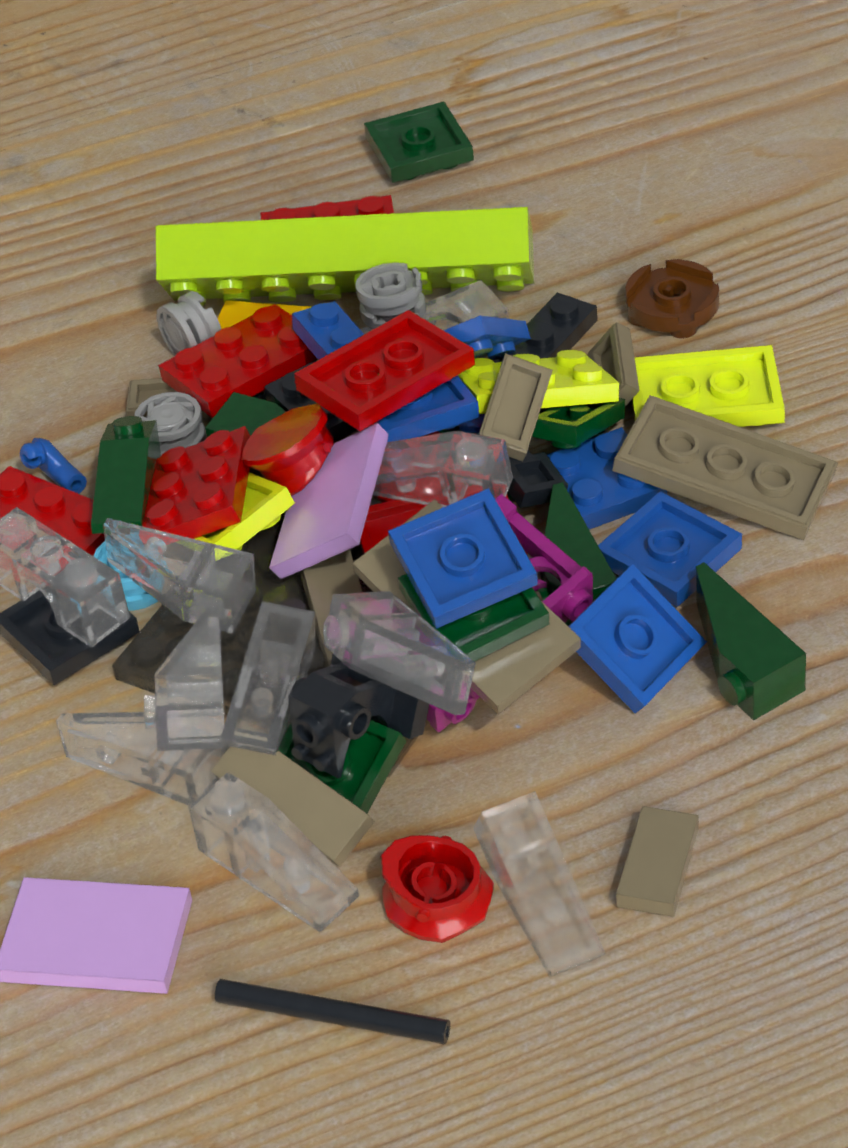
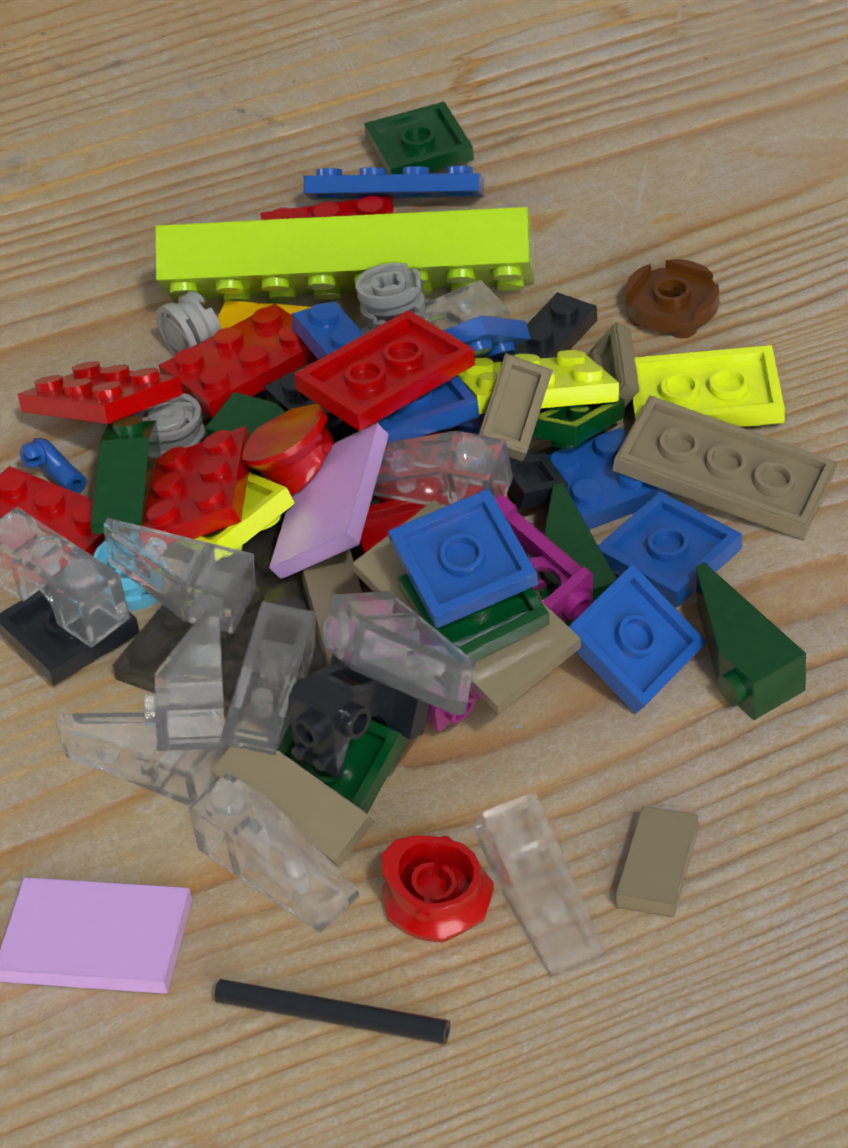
(99, 392): none -> red plate
(413, 183): none -> blue plate

